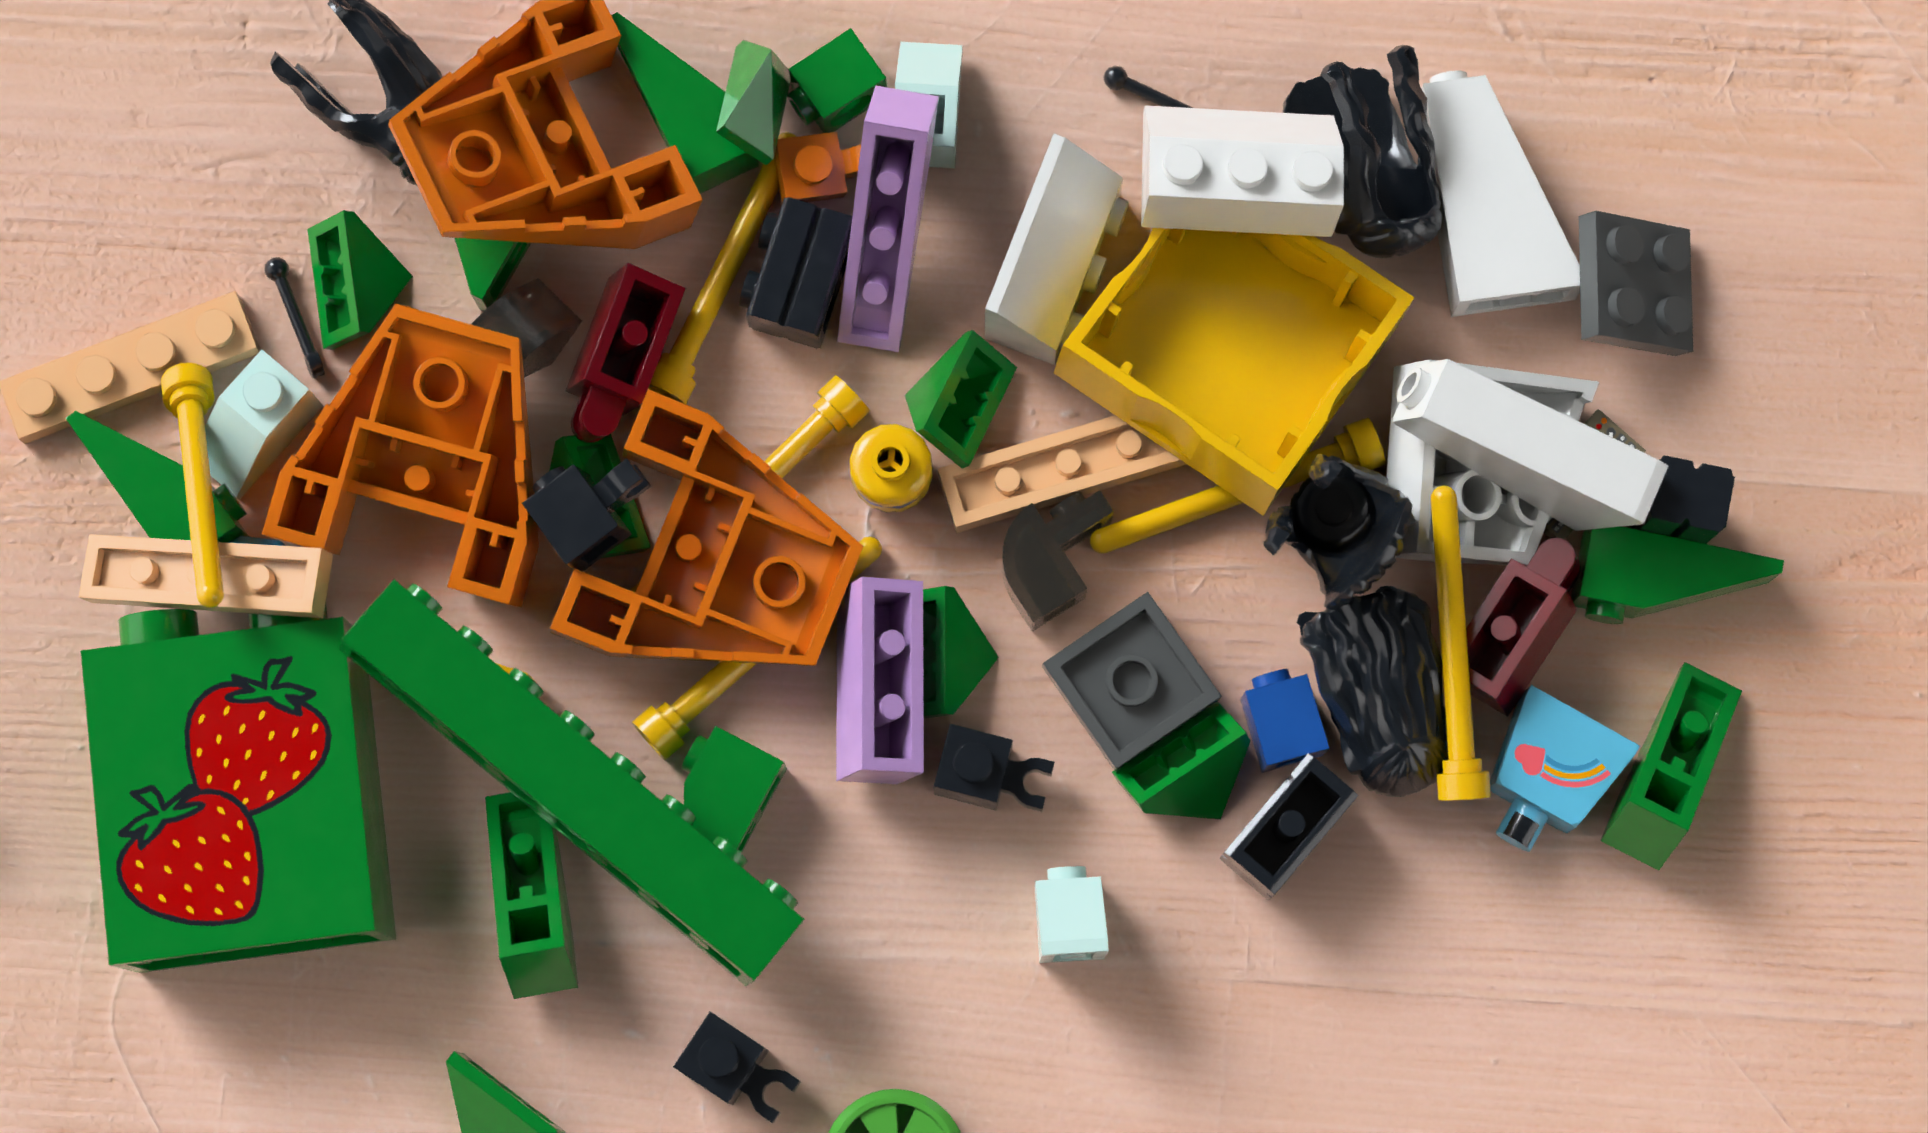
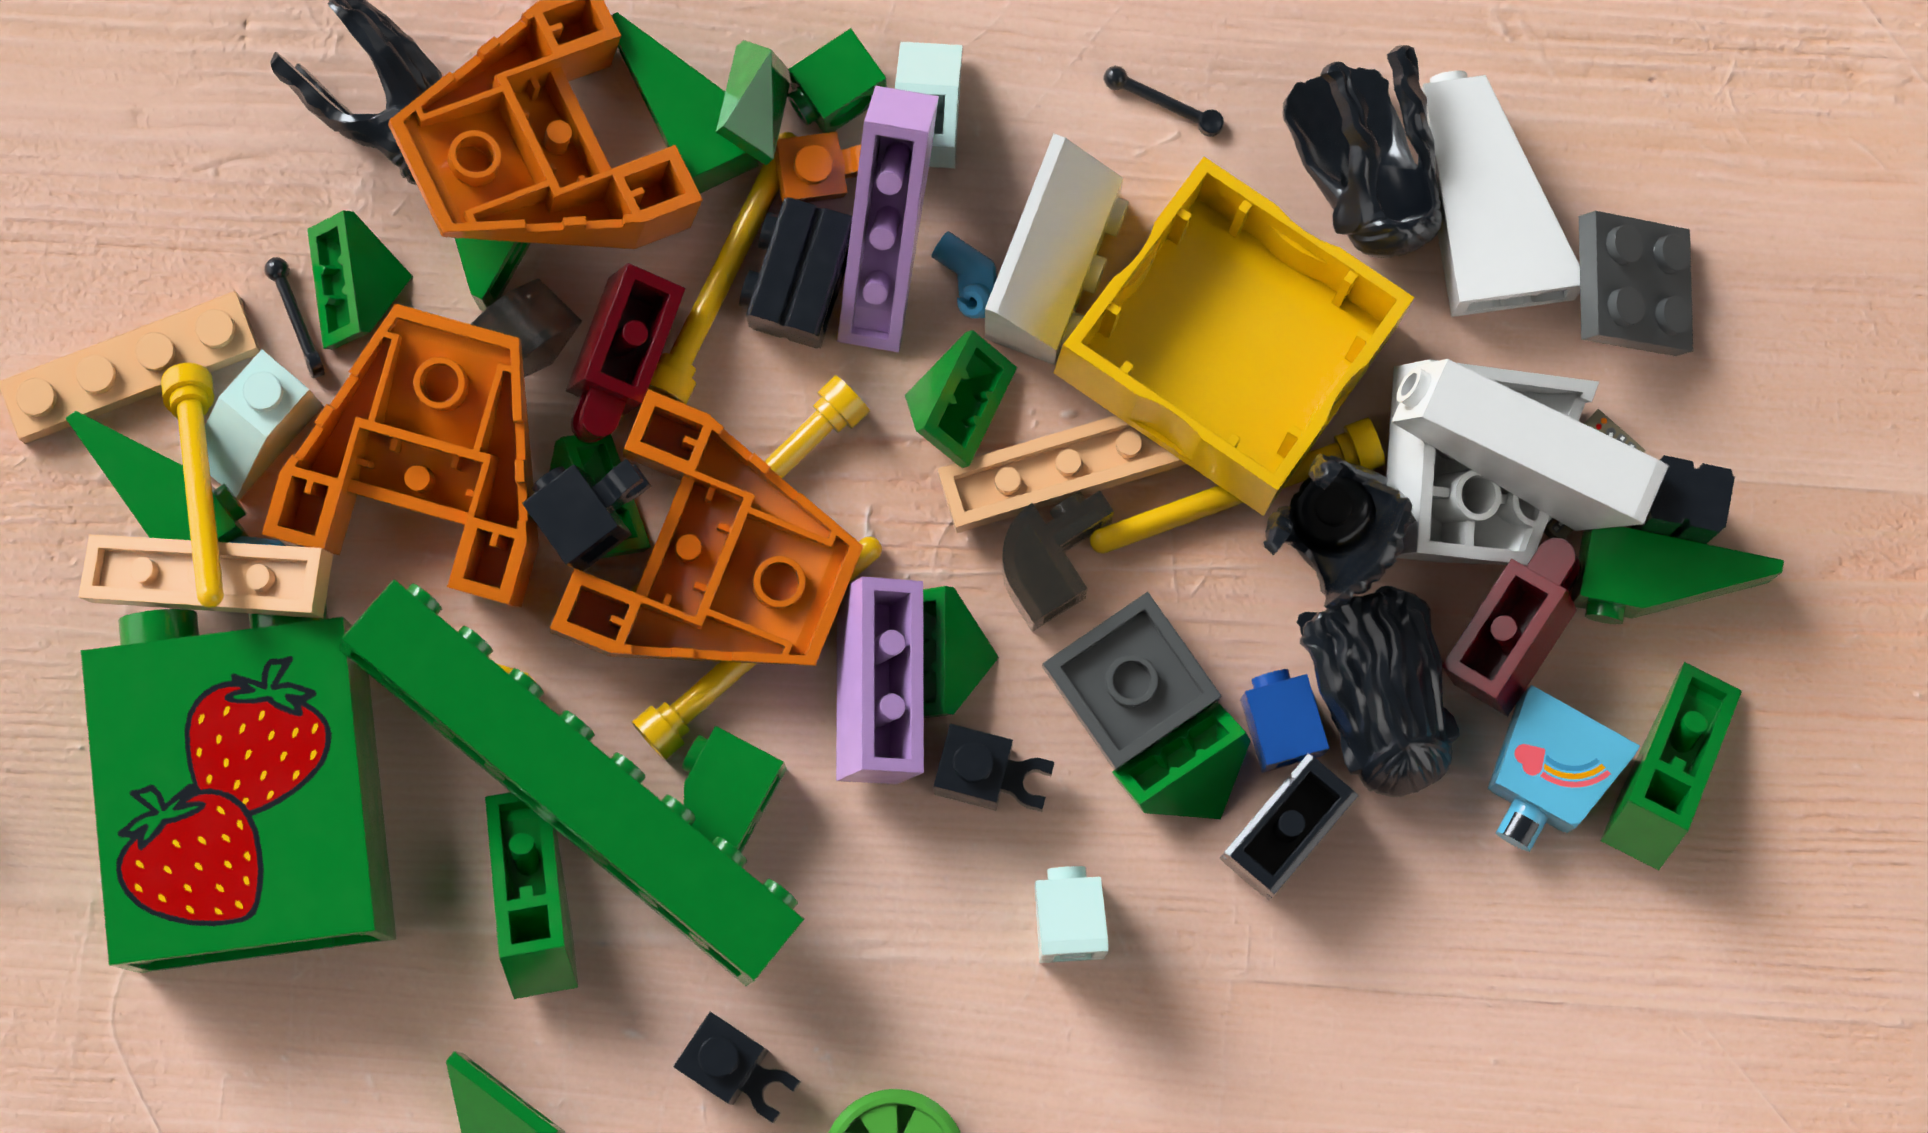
(896, 489): yellow head -> none
(974, 272): none -> dark azure arm
(1241, 171): white slope -> none
(1463, 772): yellow piece -> none

